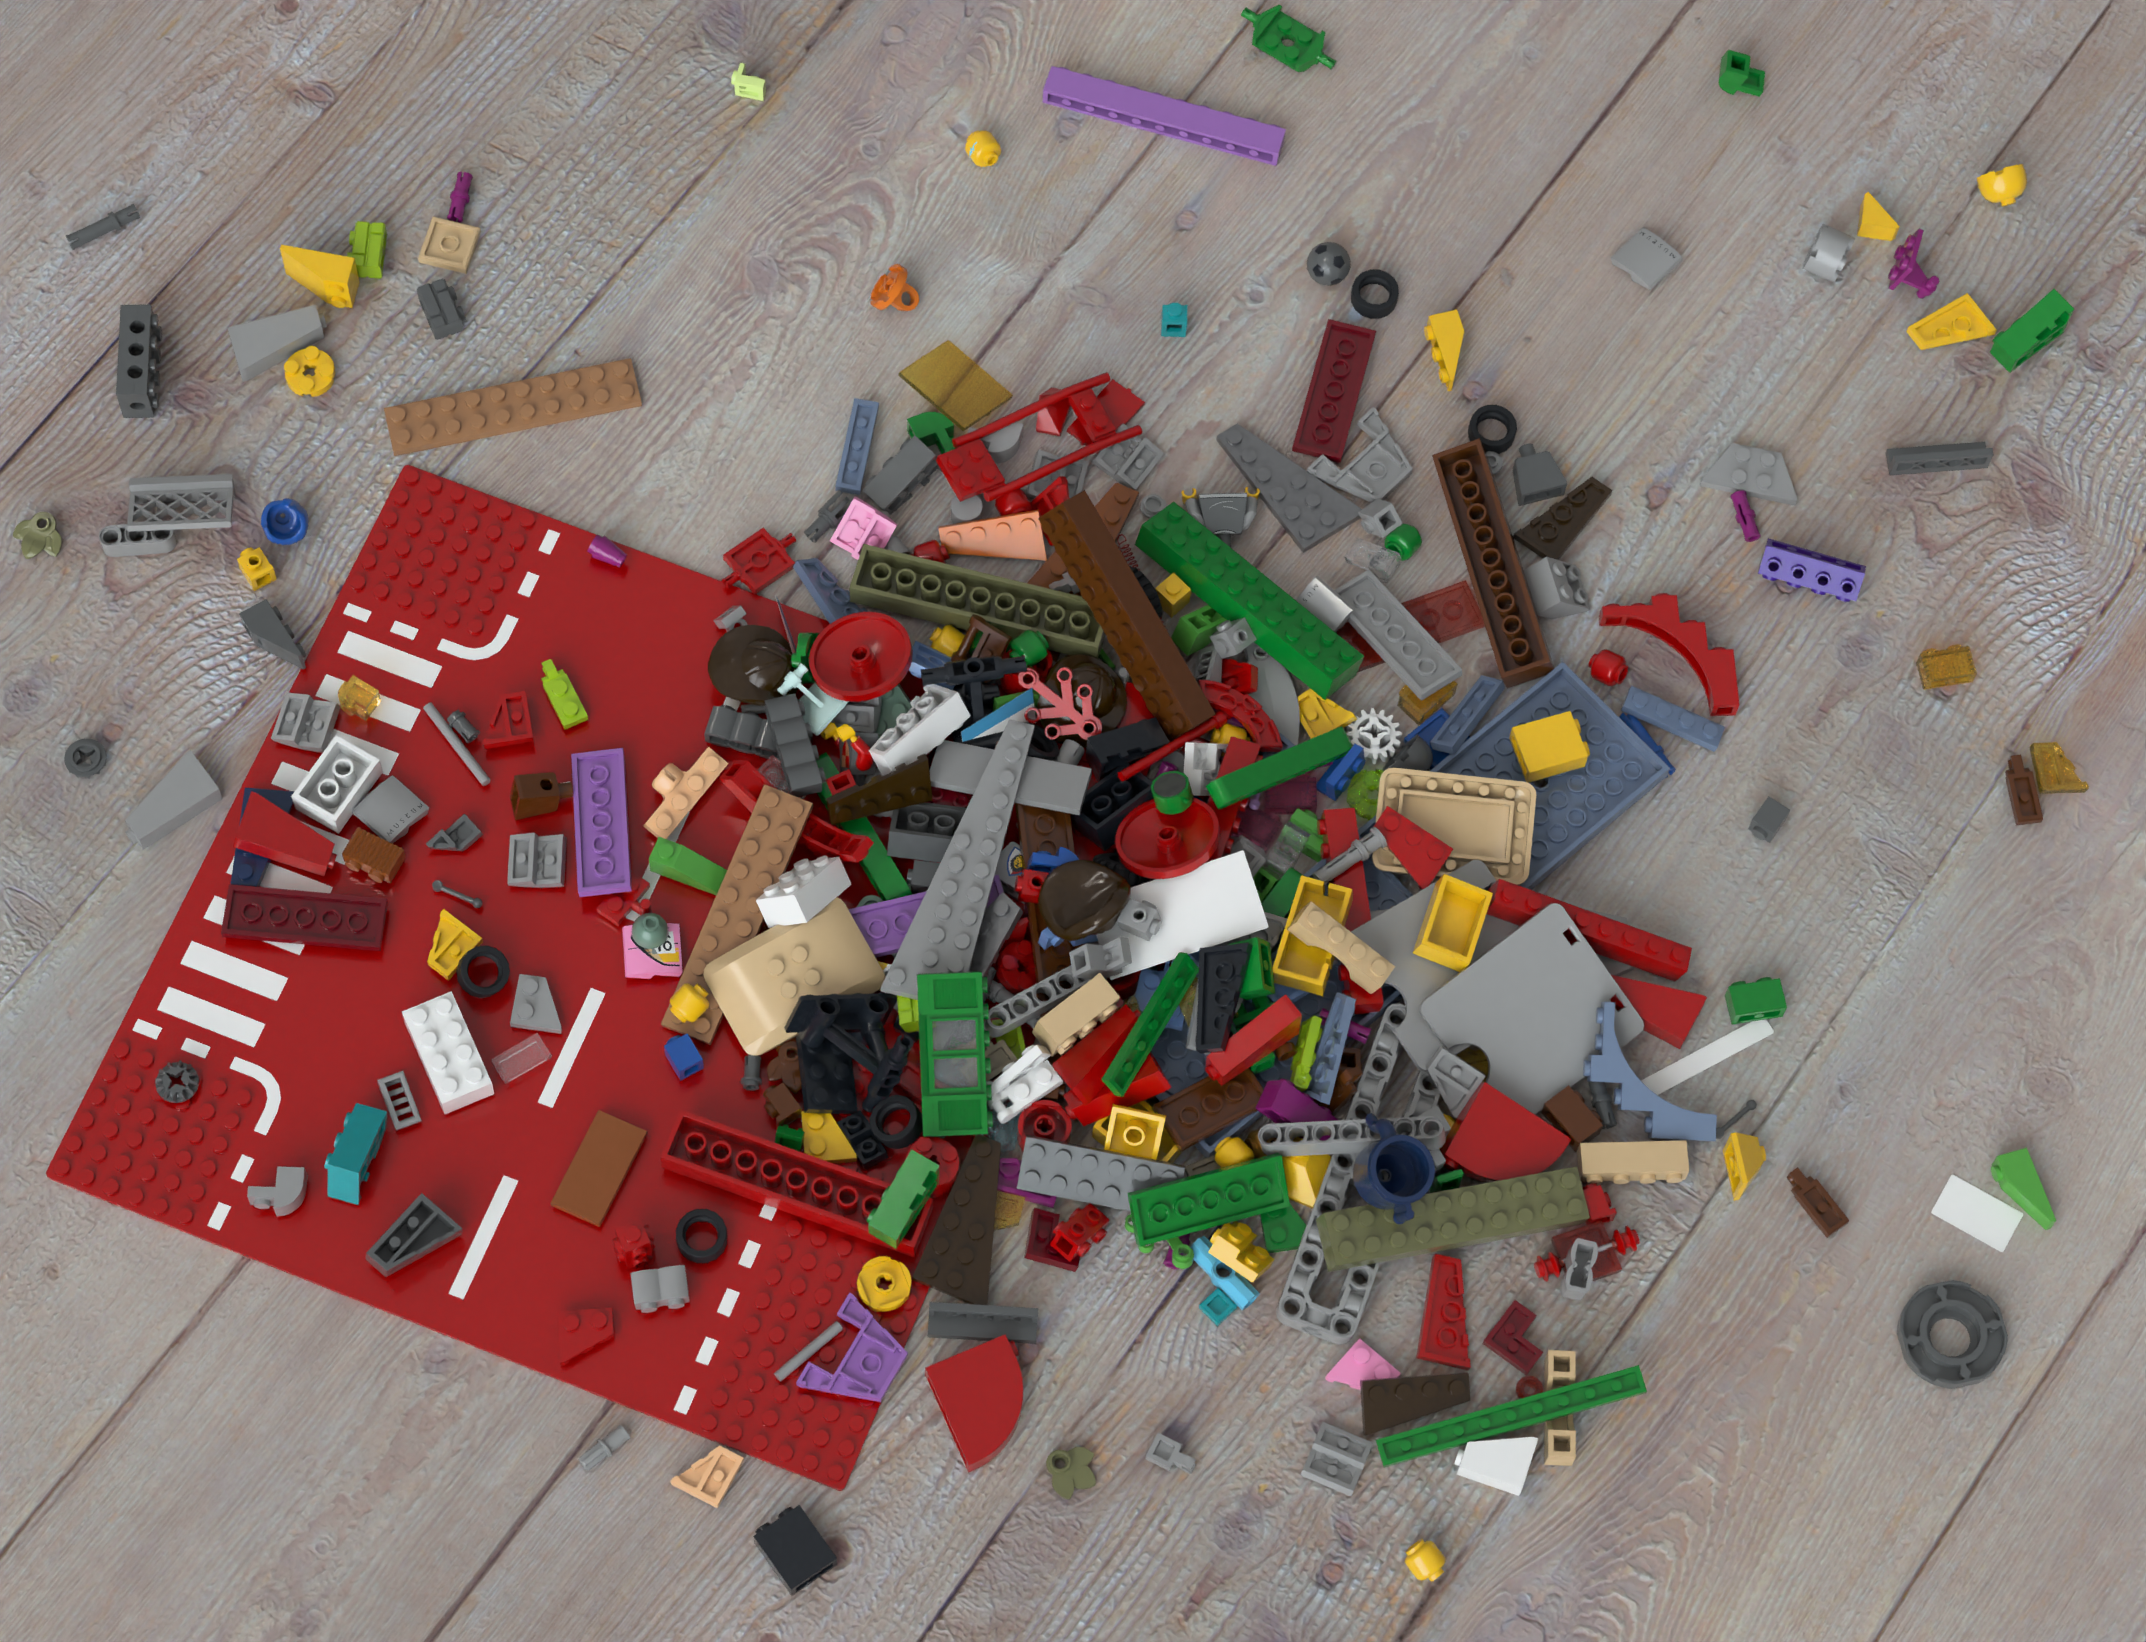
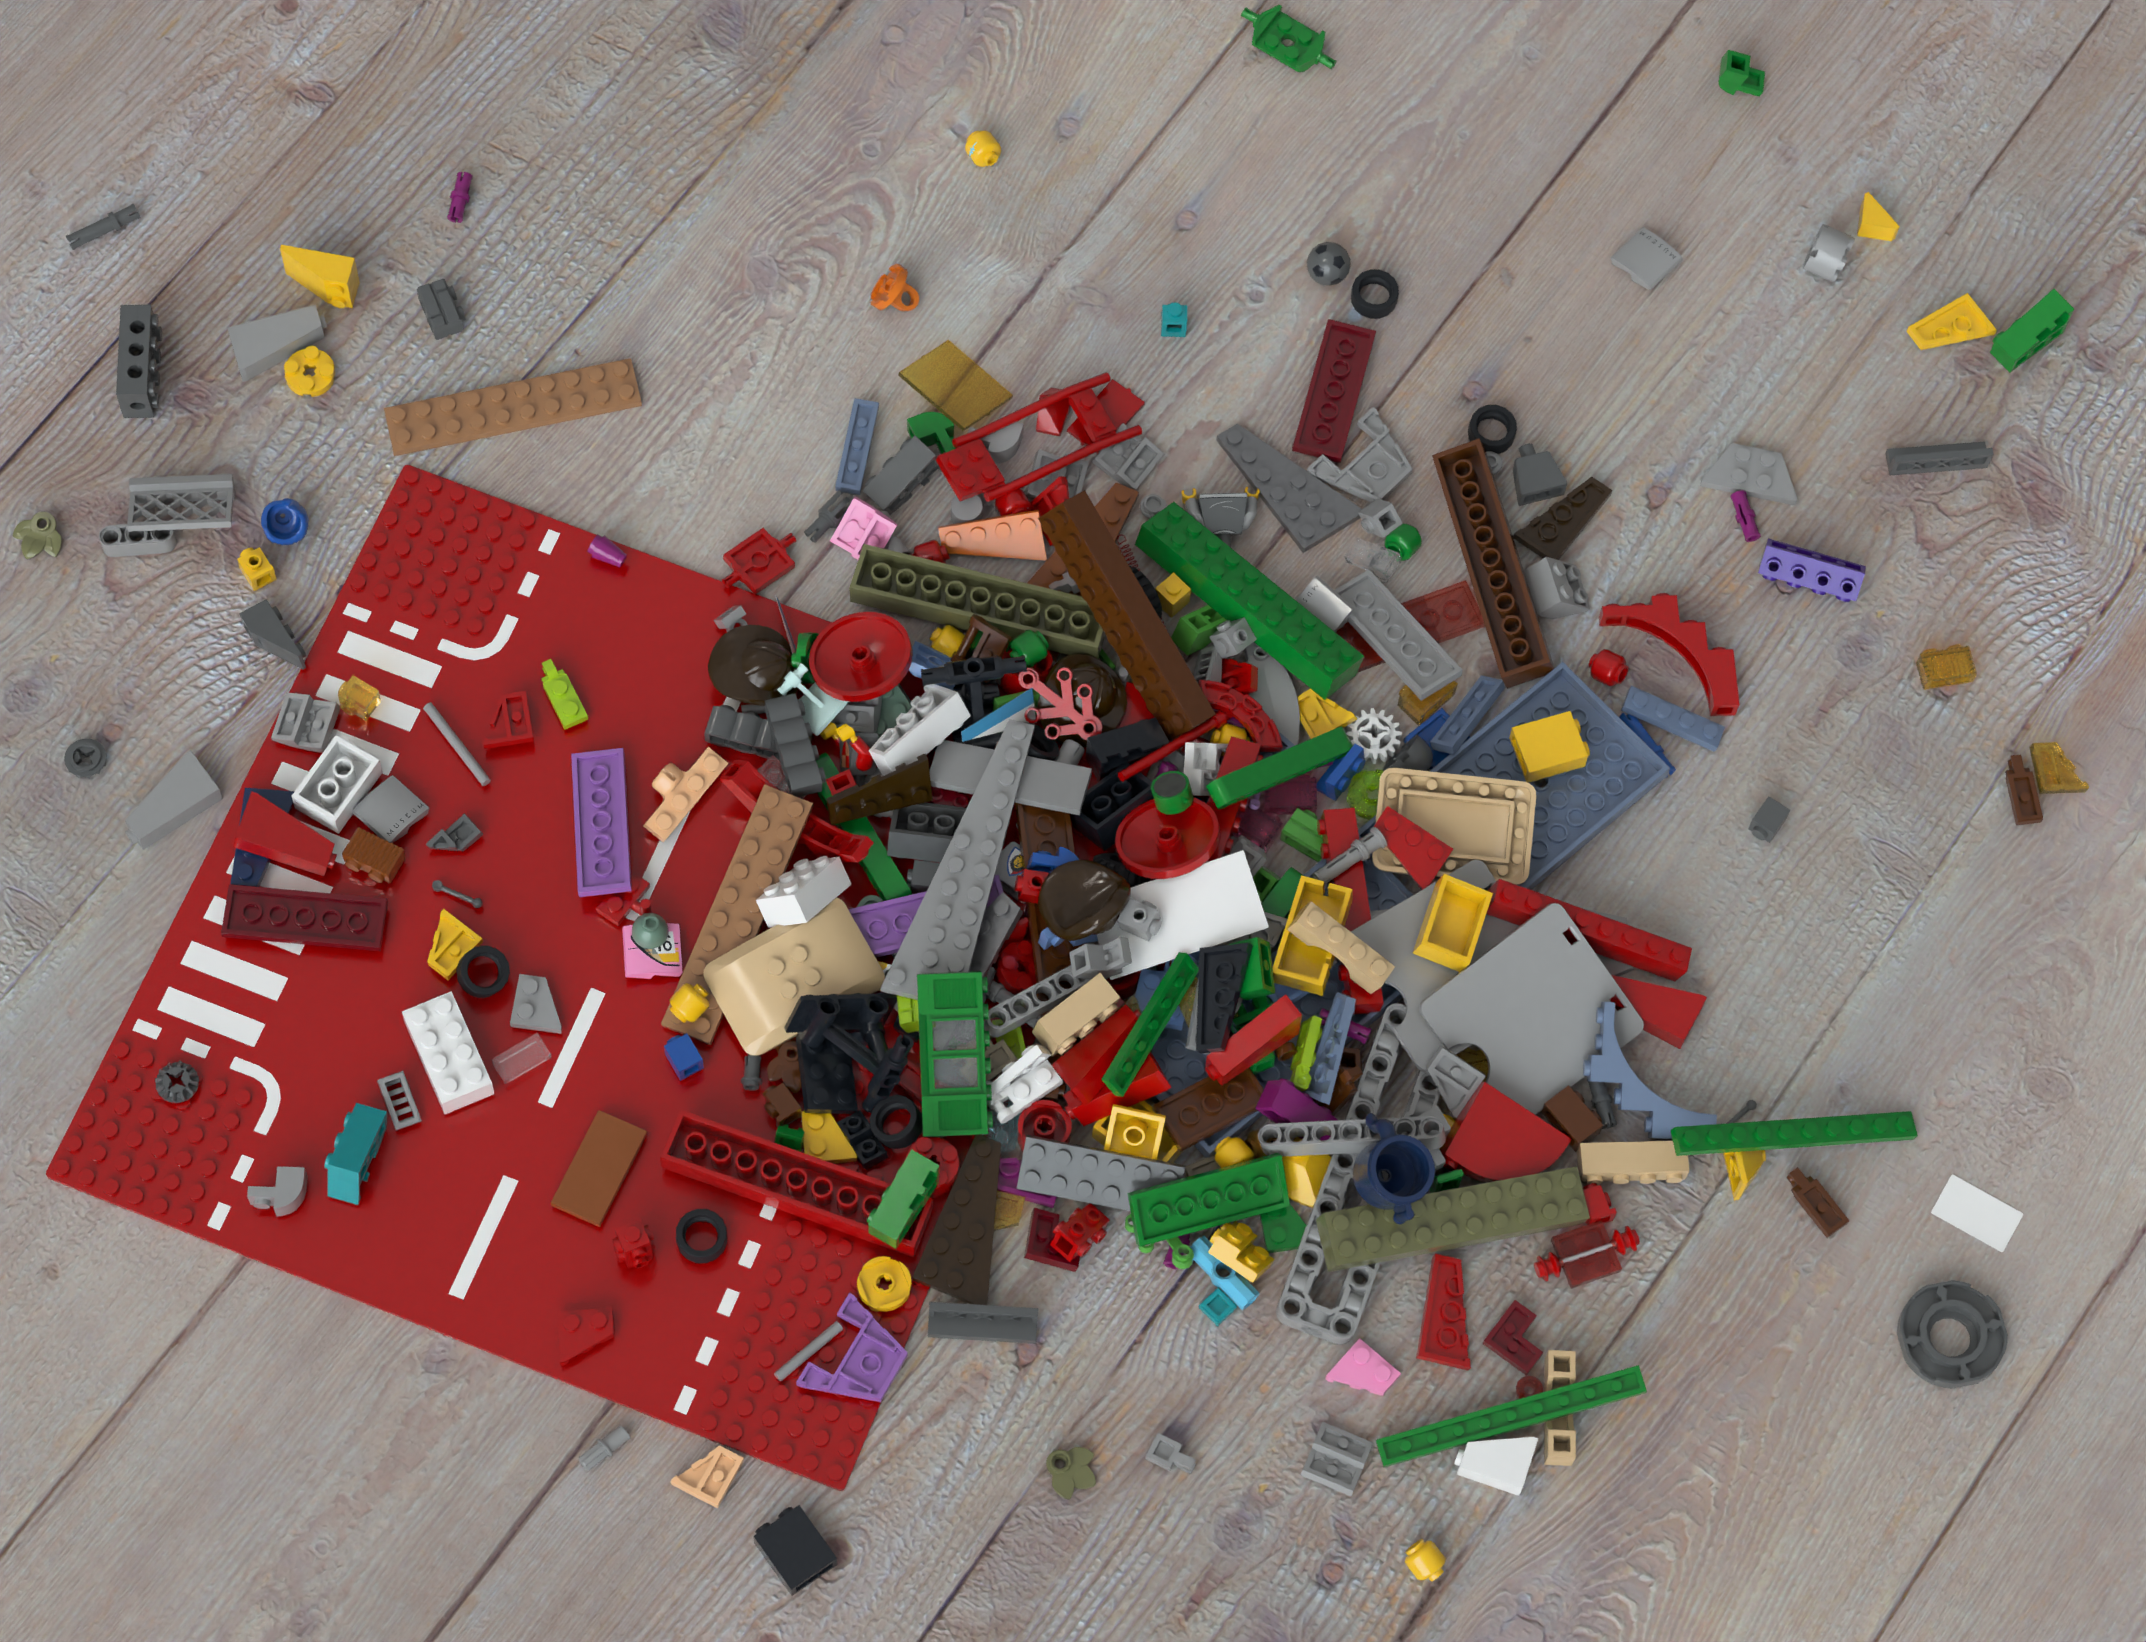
(368, 248): lime brick -> none
(412, 1236): dark grey wedge -> none
(449, 245): tan tile -> none
(463, 726): dark grey pin -> none
(537, 794): reddish brown torso -> none
(537, 860): light grey slope -> none
(660, 1288): light grey brick -> none
(685, 866): bright green slope -> none
(748, 86): yellowish green bracket -> none
(823, 587): sand blue wing -> none
(979, 1398): red brick -> none
(1164, 115): medium lavender brick -> none
(1286, 849): clear plate -> none
(1403, 1399): dark brown wing -> none
(1446, 337): yellow slope -> none
(1579, 1274): light grey brick -> none
(1708, 1056): white sticker -> none
(1755, 1000): green brick -> none
(1793, 1133): none -> green plate
(1908, 270): magenta plate -> none
(2003, 185): yellow cylinder -> none
(2022, 1184): bright green slope -> none

